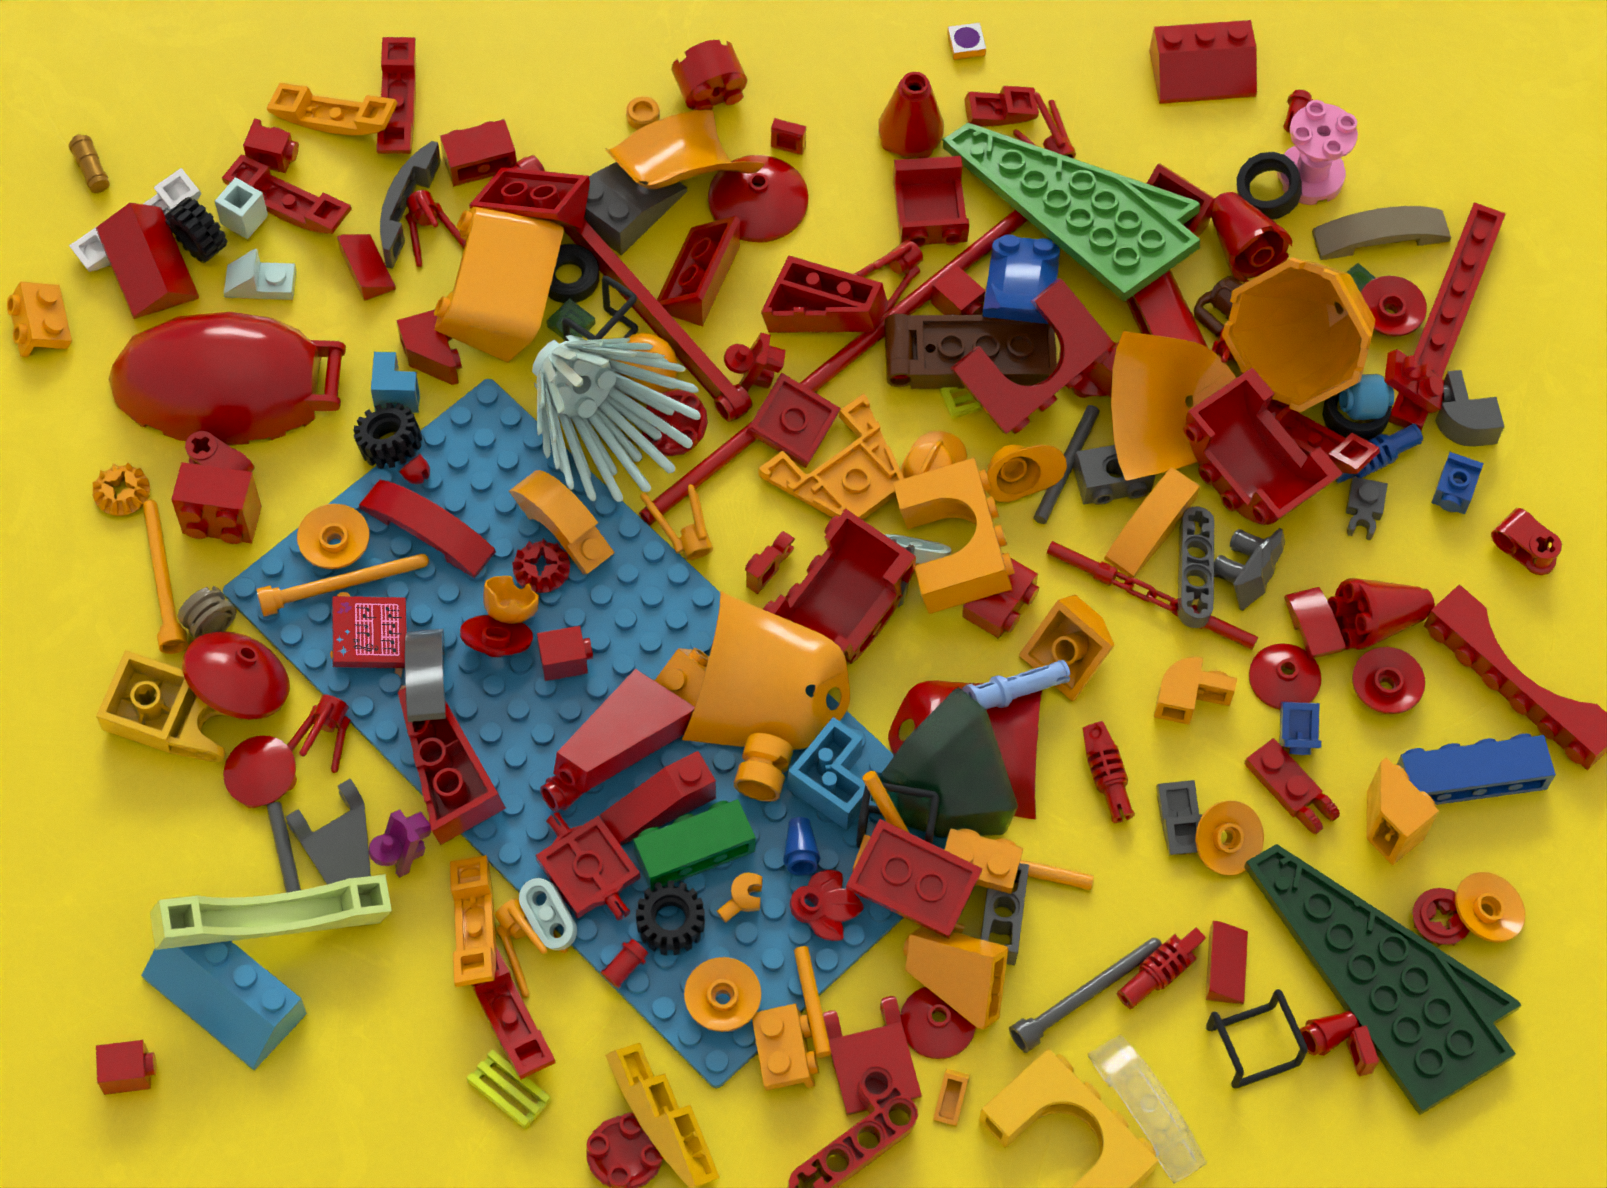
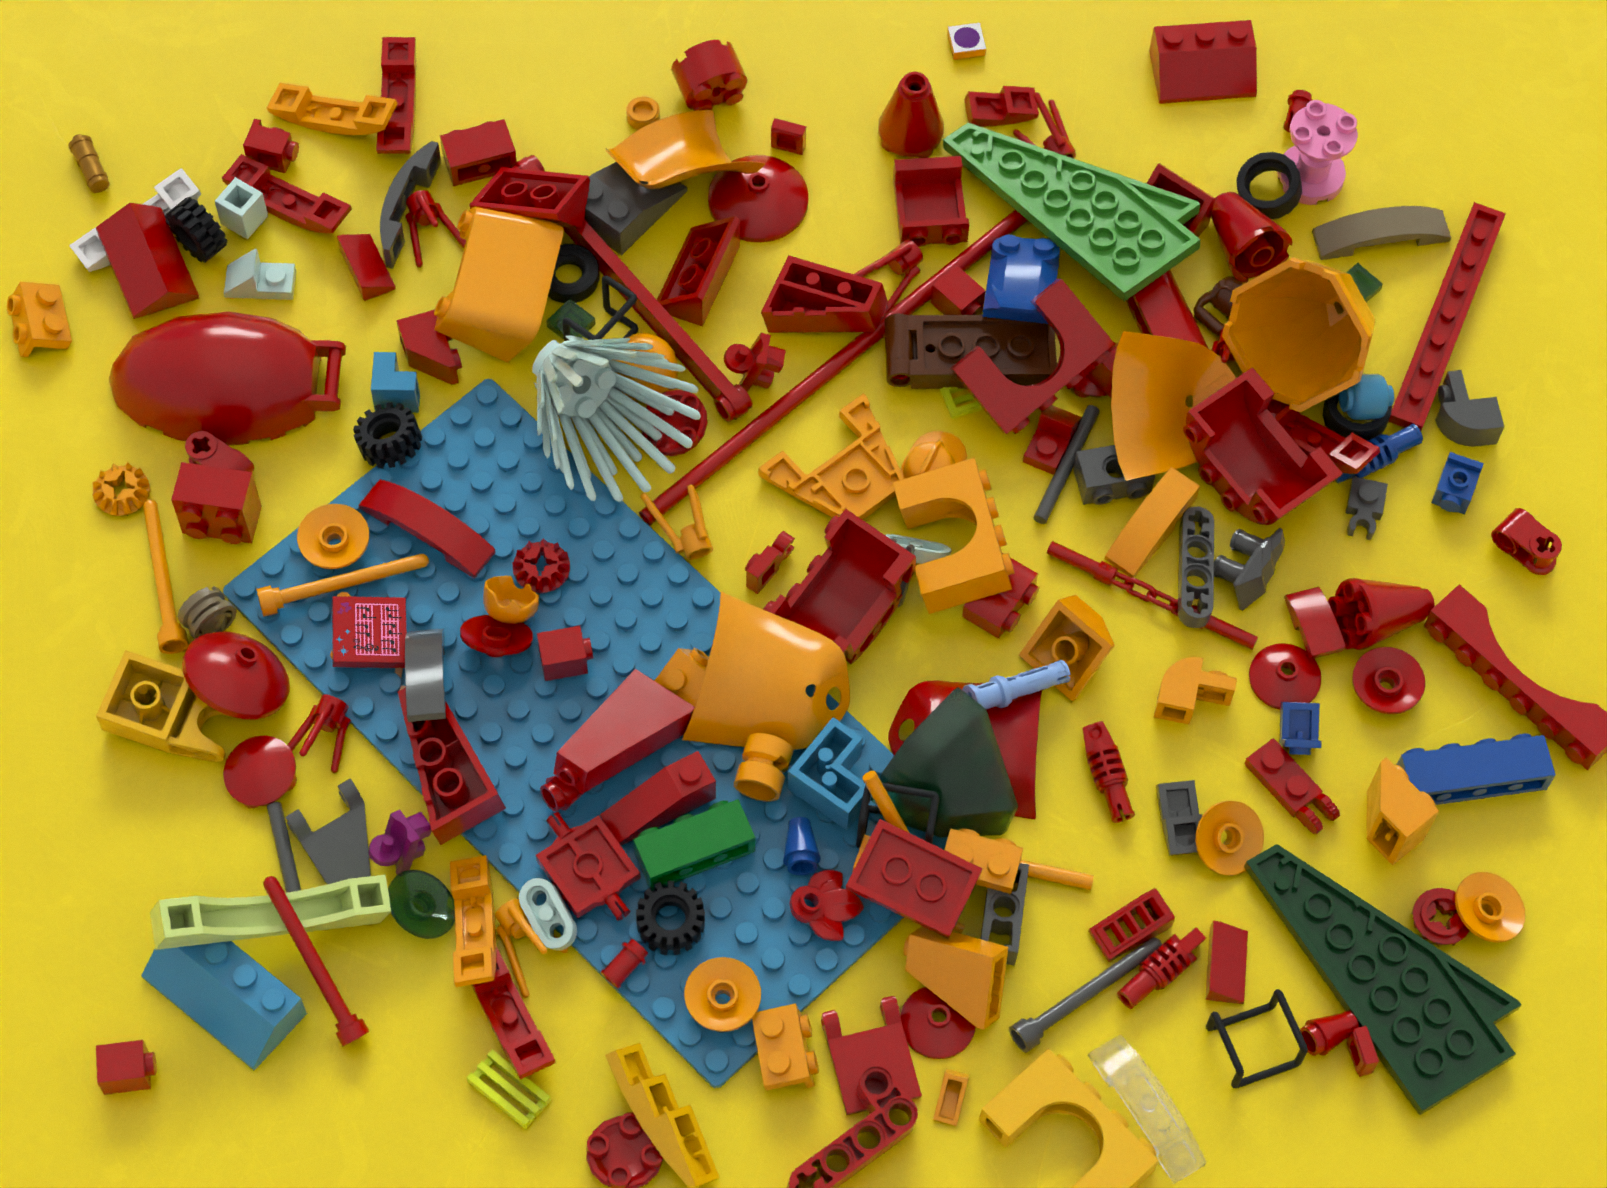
(348, 1025): none -> red piece
(416, 470): red hinge -> none
(421, 904): none -> clear green dish
(565, 516): light orange arch -> none
(740, 898): light orange piece -> none
(793, 420): red tile -> none
(812, 1002): light orange bar -> none
(1024, 471): light orange piece -> none
(1051, 439): none -> red slope
(1150, 899): none -> red slope
(1399, 296): red dish -> none
(1414, 380): red plate -> none

